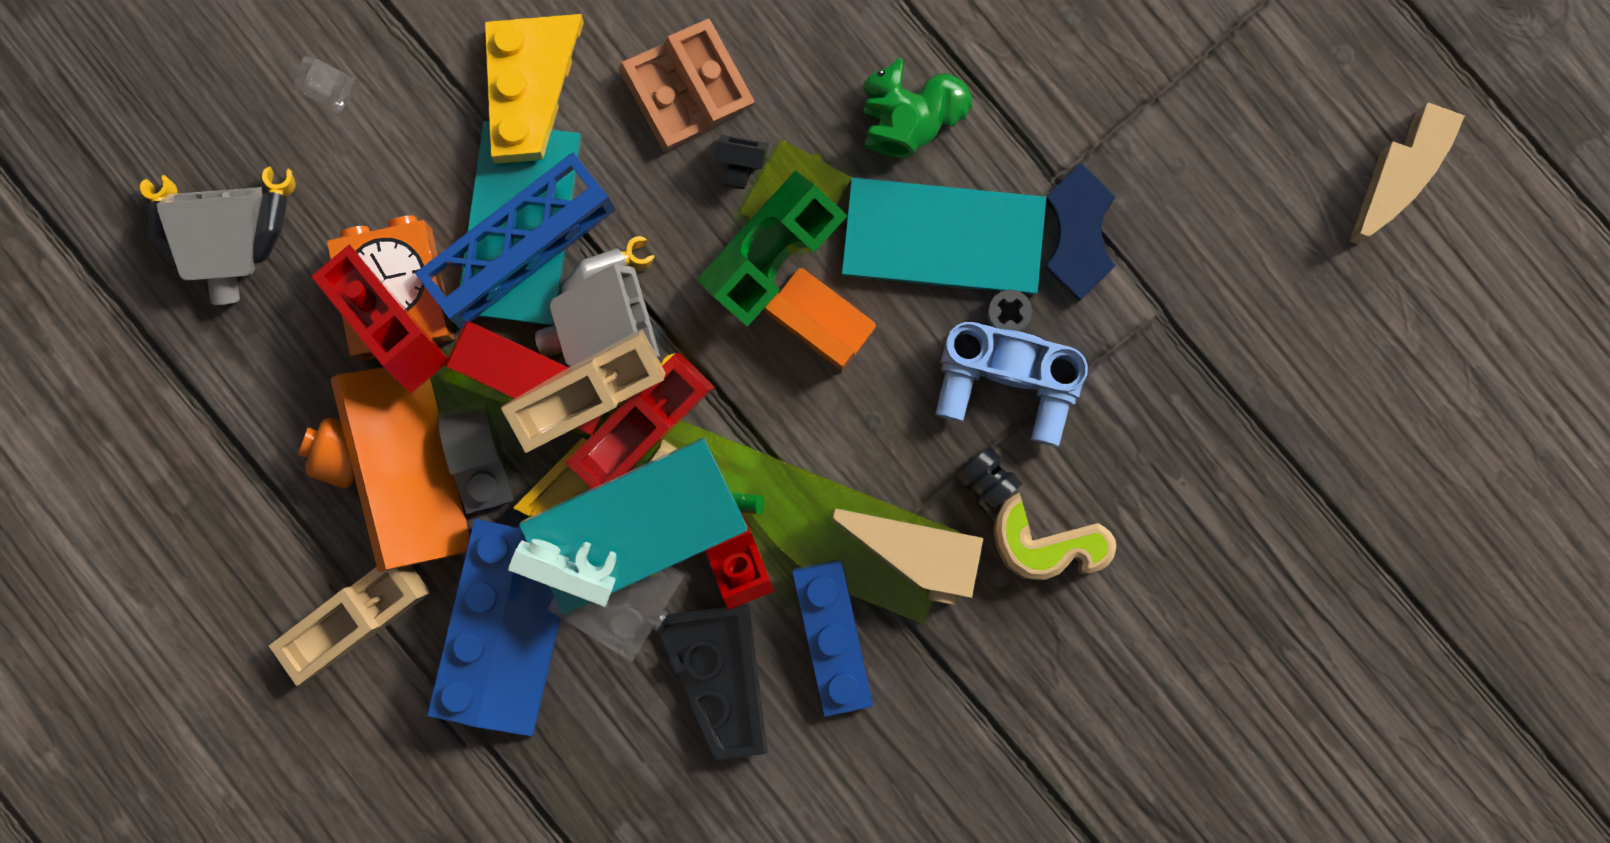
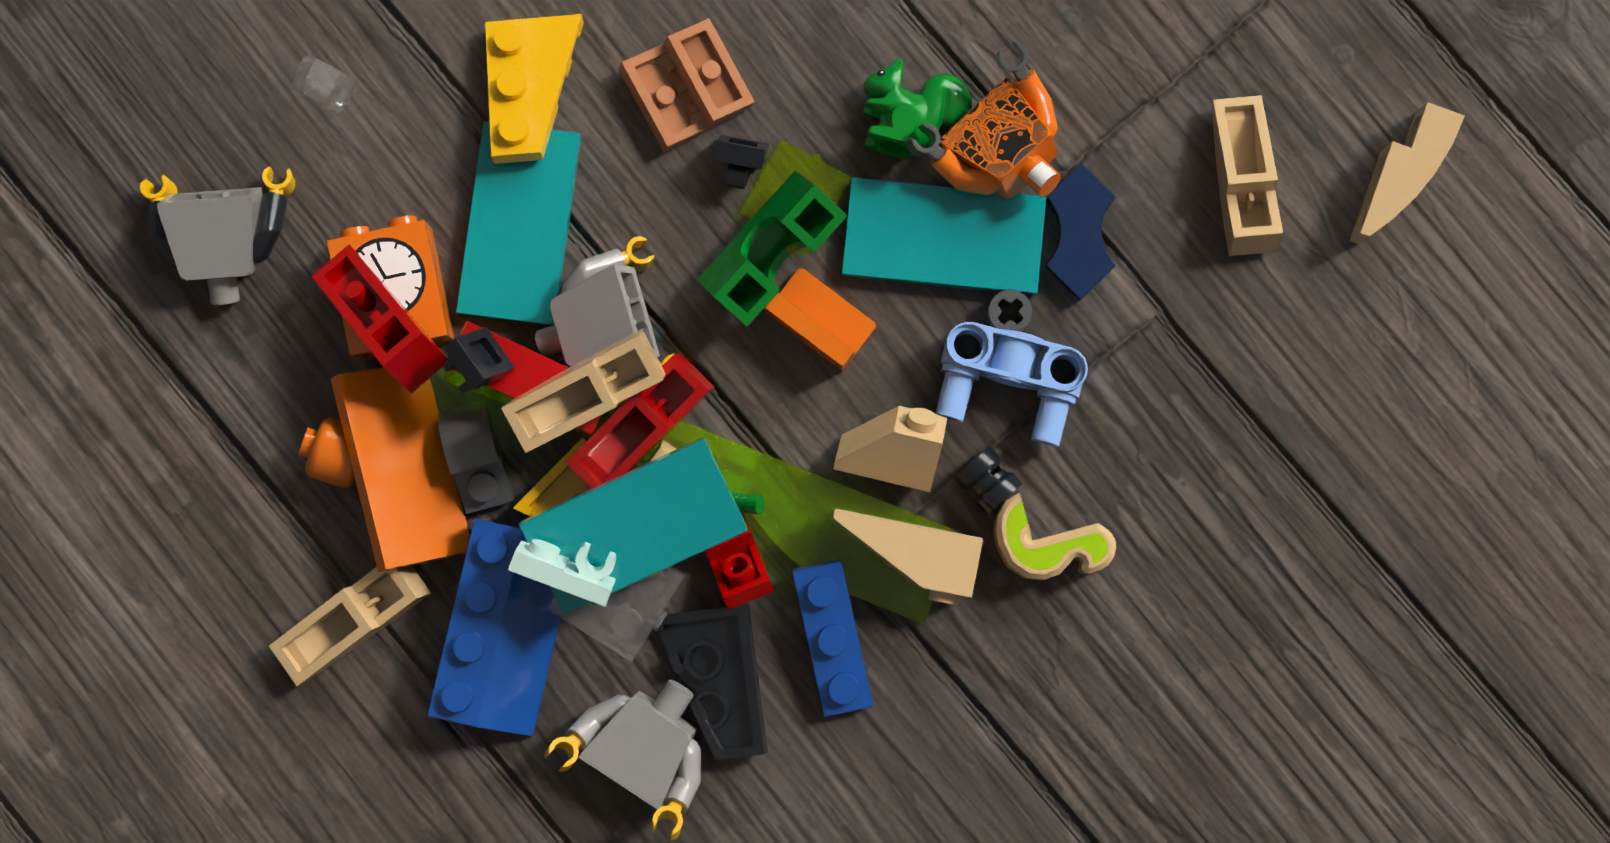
(477, 359): none -> black tile
(528, 254): blue fence -> none
(641, 748): none -> light grey torso
(895, 447): none -> tan slope
(1001, 139): none -> torso
(1246, 176): none -> tan slope

